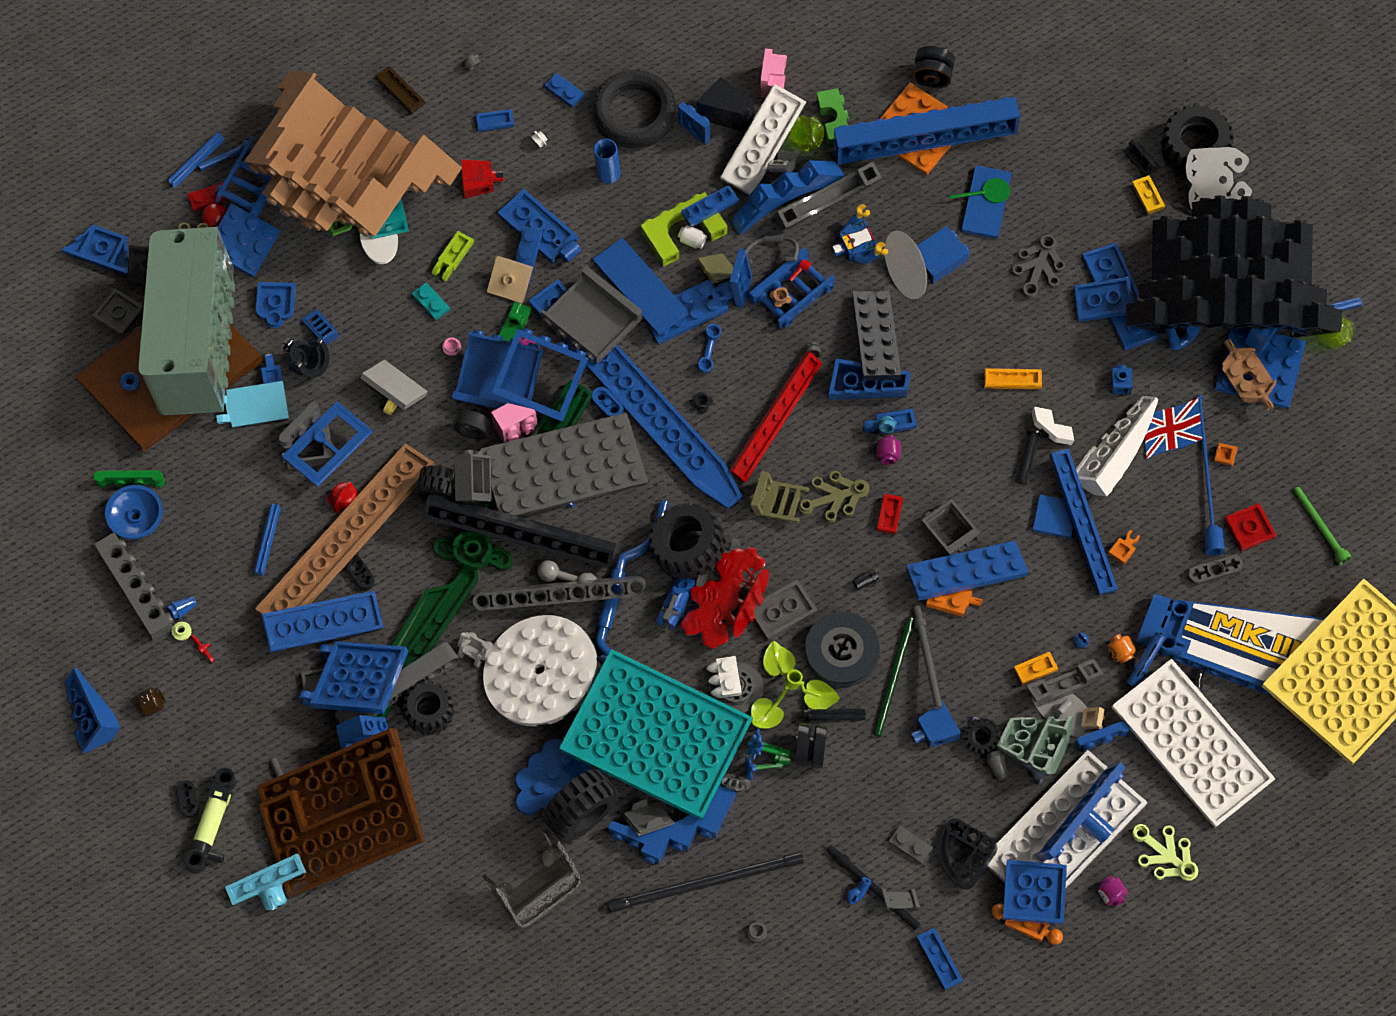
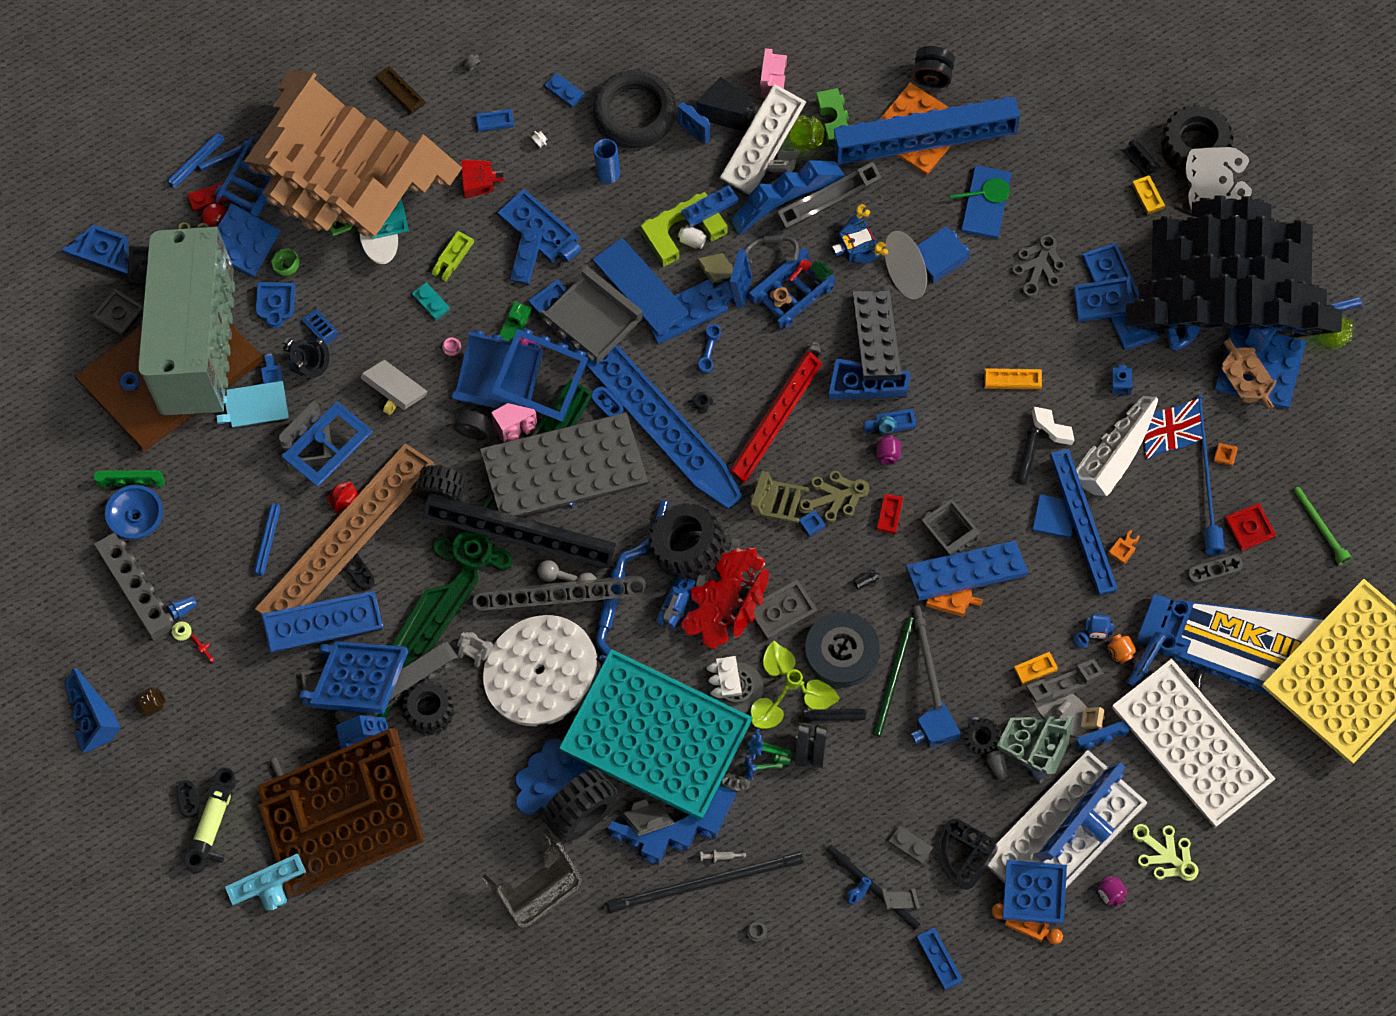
(288, 257): none -> bright green hair
(473, 476): dark grey window -> none
(509, 279): tan plate -> none
(720, 856): none -> light grey piece
(812, 523): none -> blue plate
(821, 270): none -> dark green plate
(1099, 626): none -> blue head

